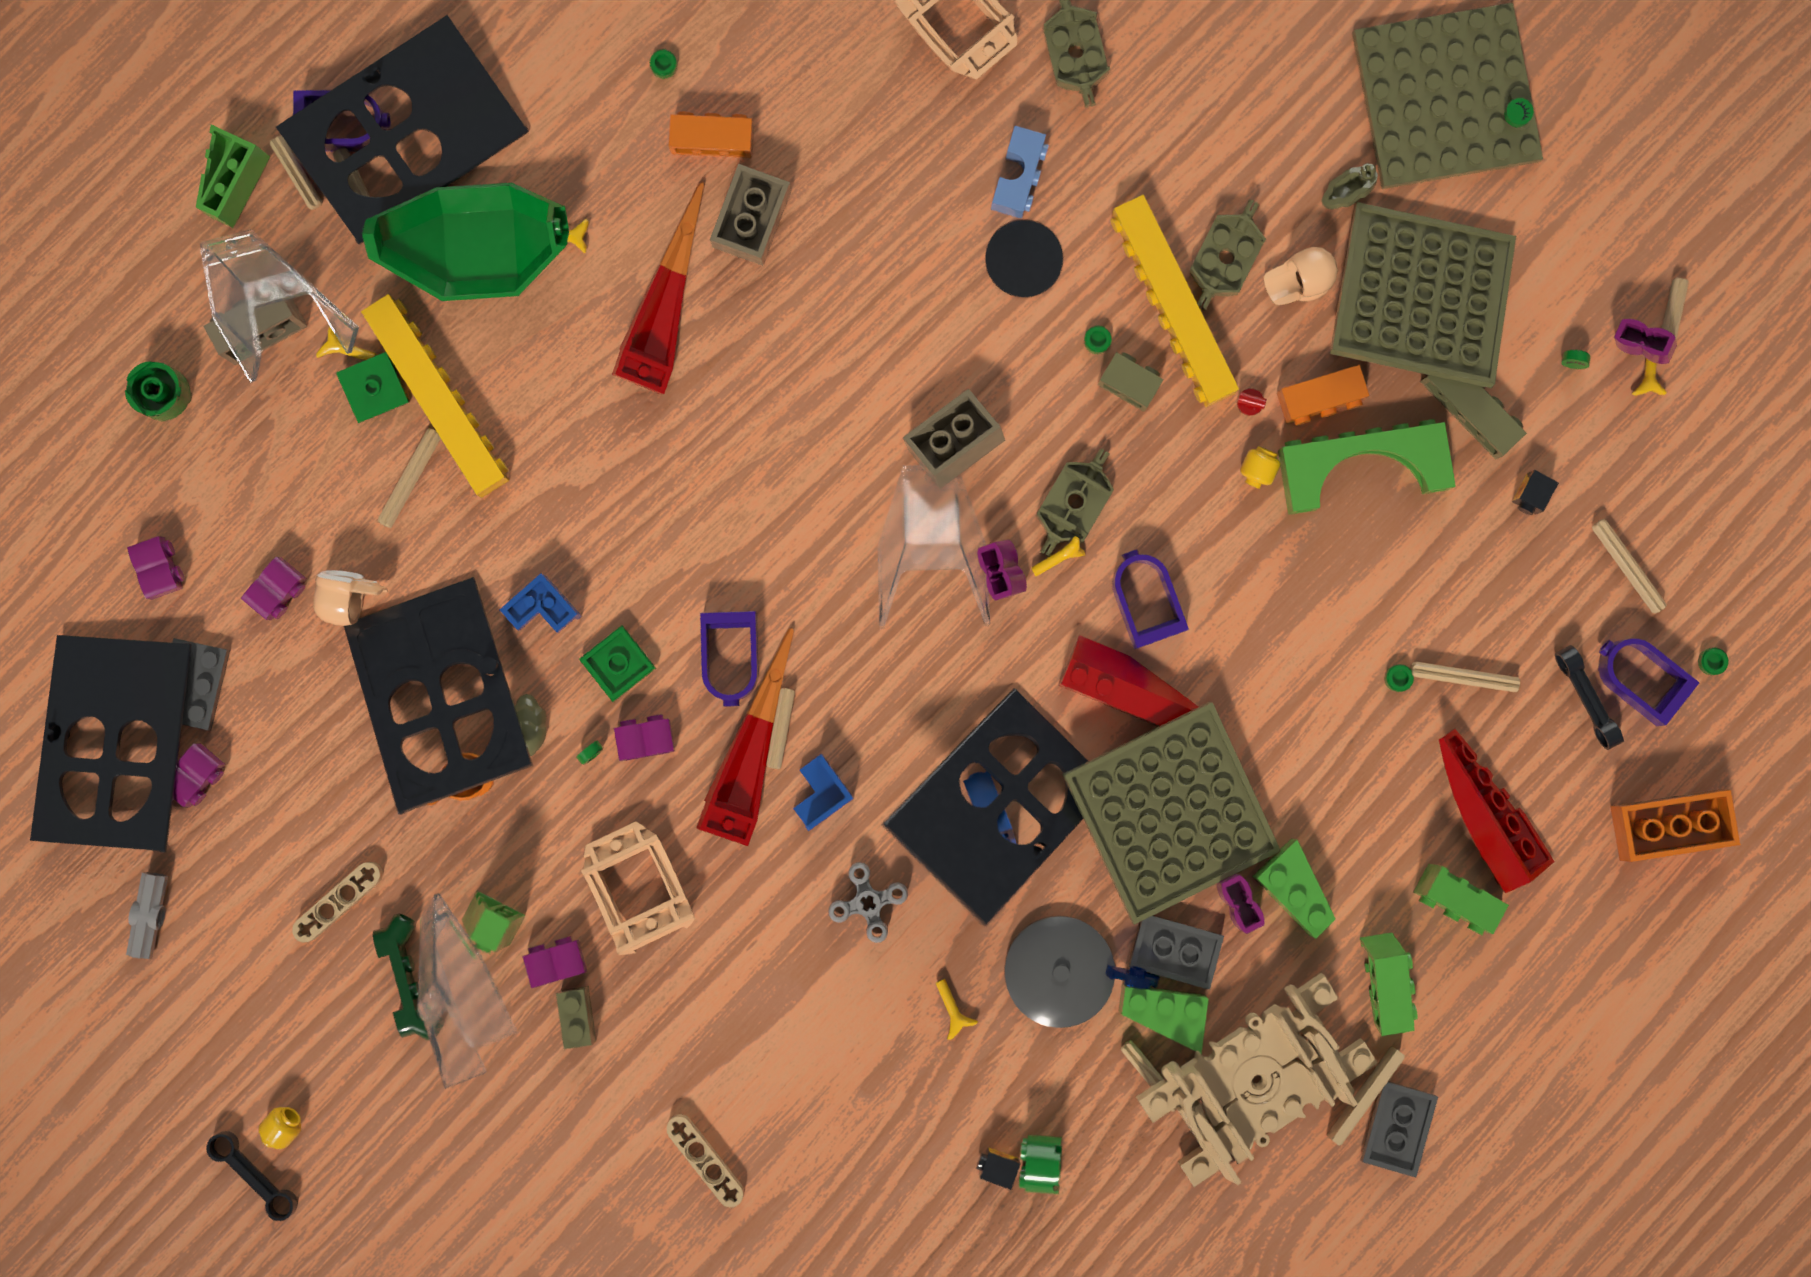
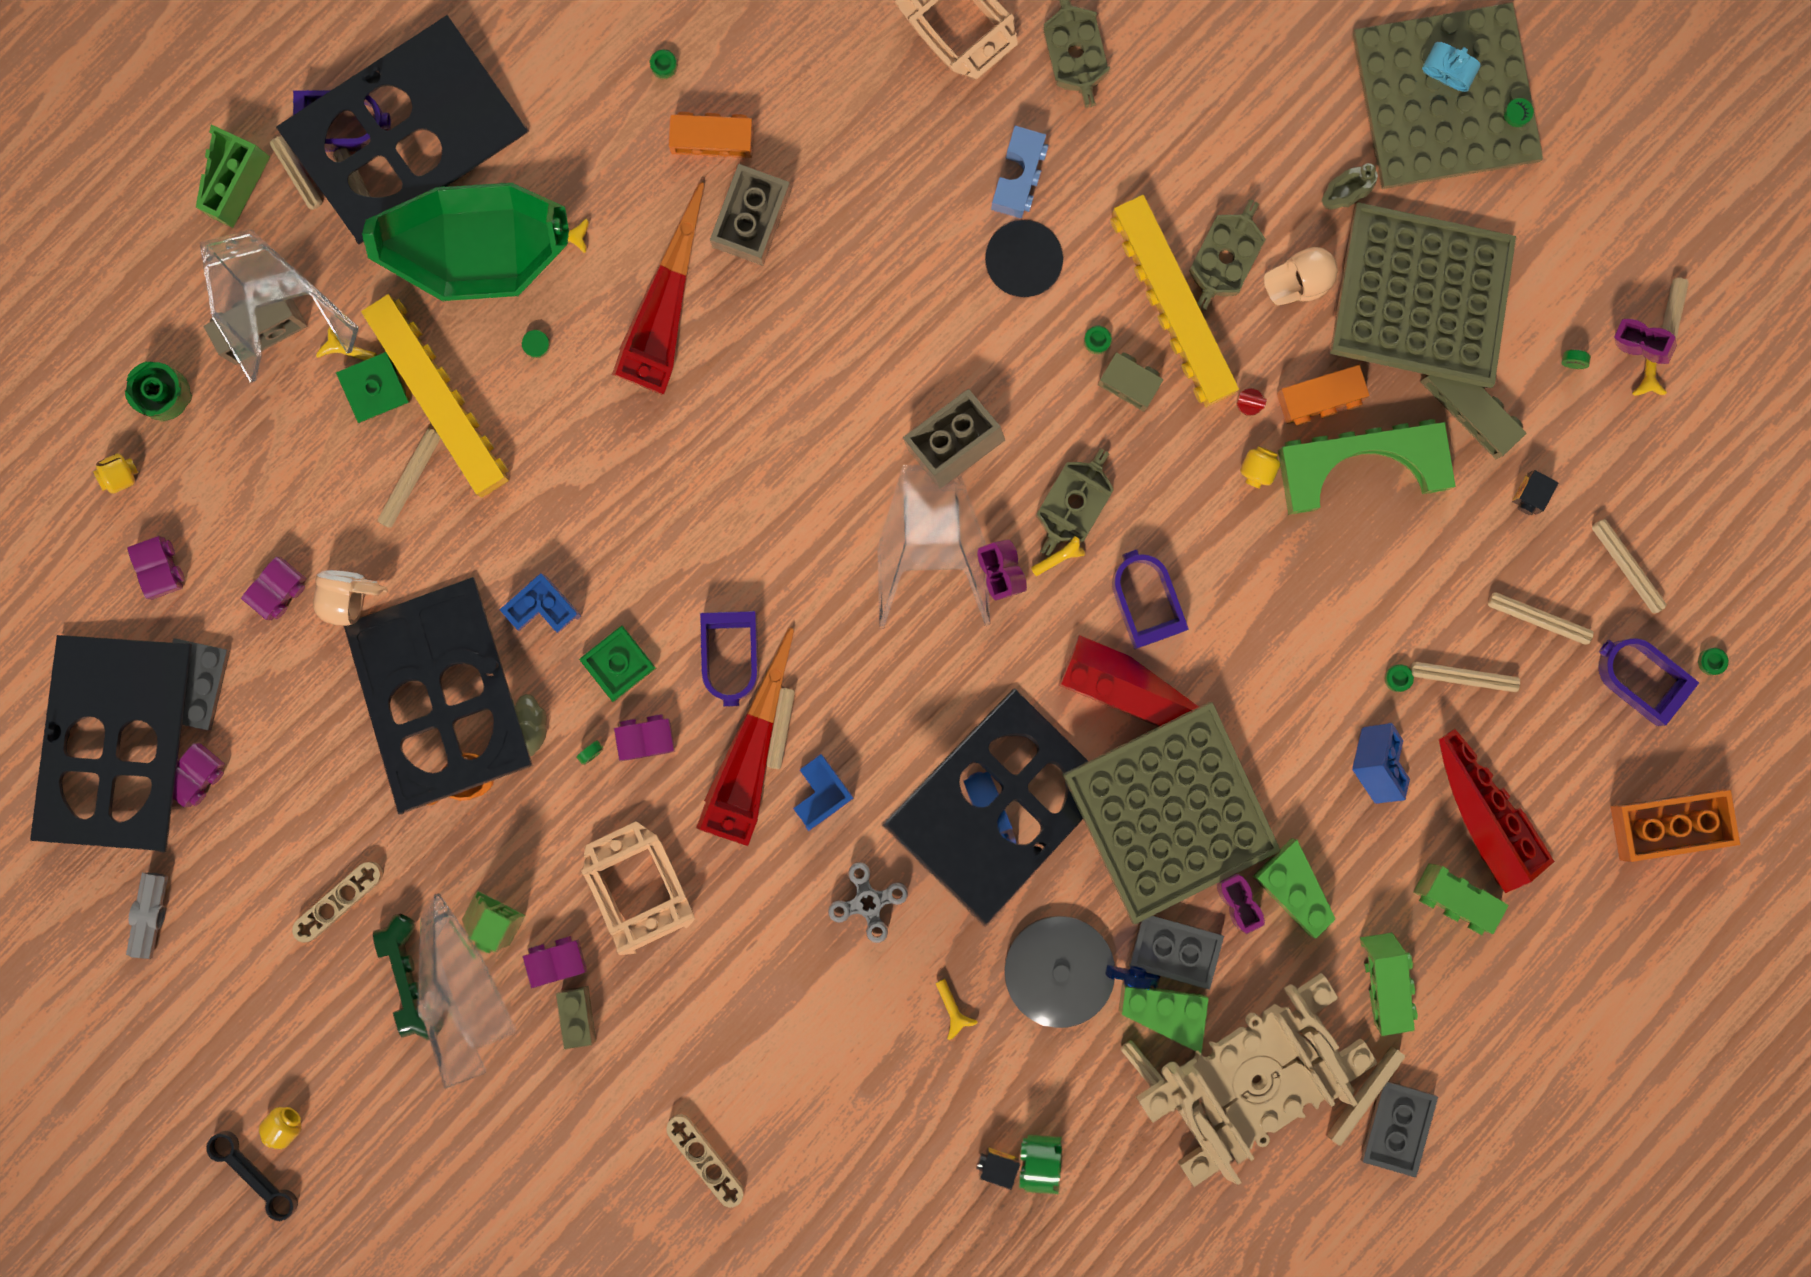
(115, 473): none -> yellow head
(535, 344): none -> green tile
(1379, 765): none -> blue panel
(1451, 66): none -> medium azure beam
(1540, 618): none -> tan axle
(1604, 727): black piece -> none

